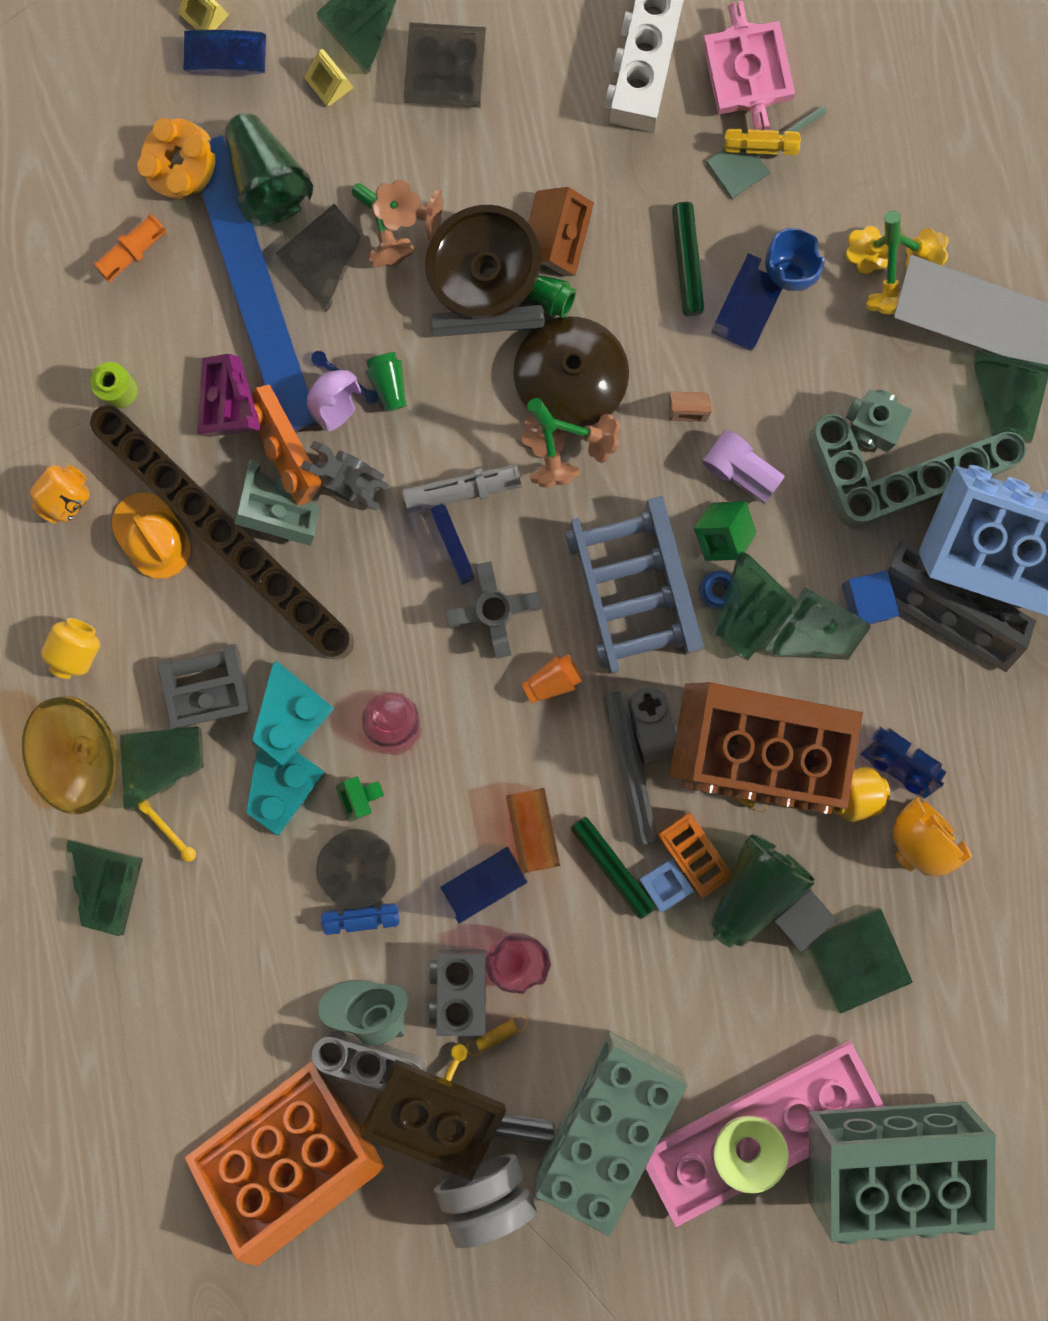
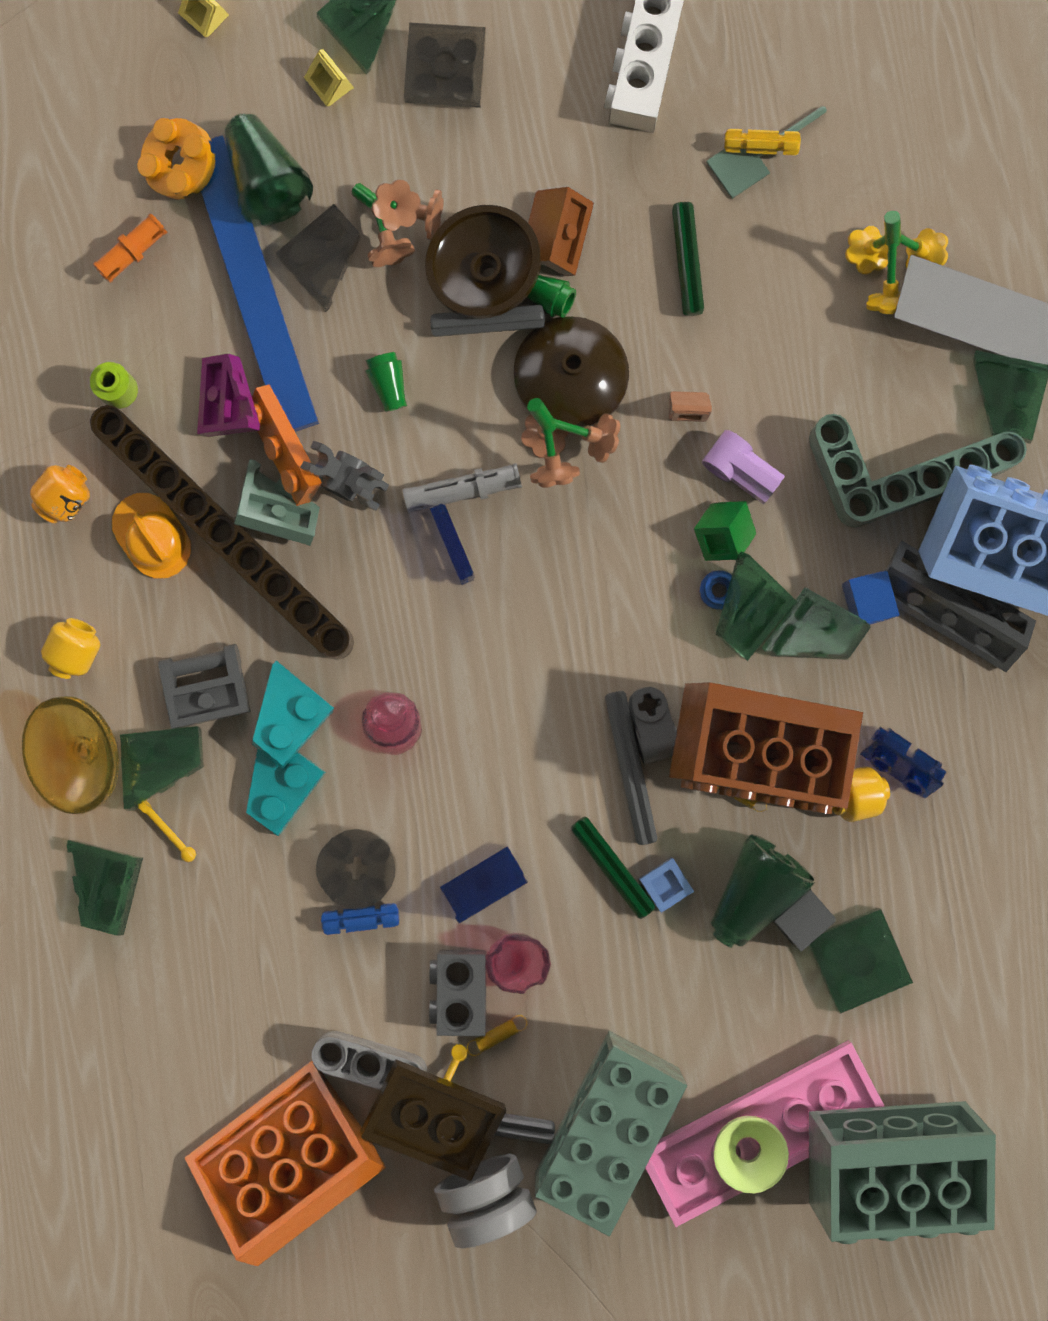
(224, 51): clear blue slope -> none
(320, 360): clear blue hinge -> none
(330, 398): lavender hair -> none
(356, 798): green tile -> none
(365, 1009): sand green piece -> none
(474, 614): dark grey pin -> none
(533, 830): clear orange brick -> none
(553, 679): orange cone -> none
(672, 596): sand blue fence -> none
(677, 827): orange slope -> none
(747, 305): clear blue panel -> none
(748, 67): bright pink plate -> none
(794, 260): blue hair -> none
(877, 419): sand green brick -> none
(927, 841): light orange cylinder -> none

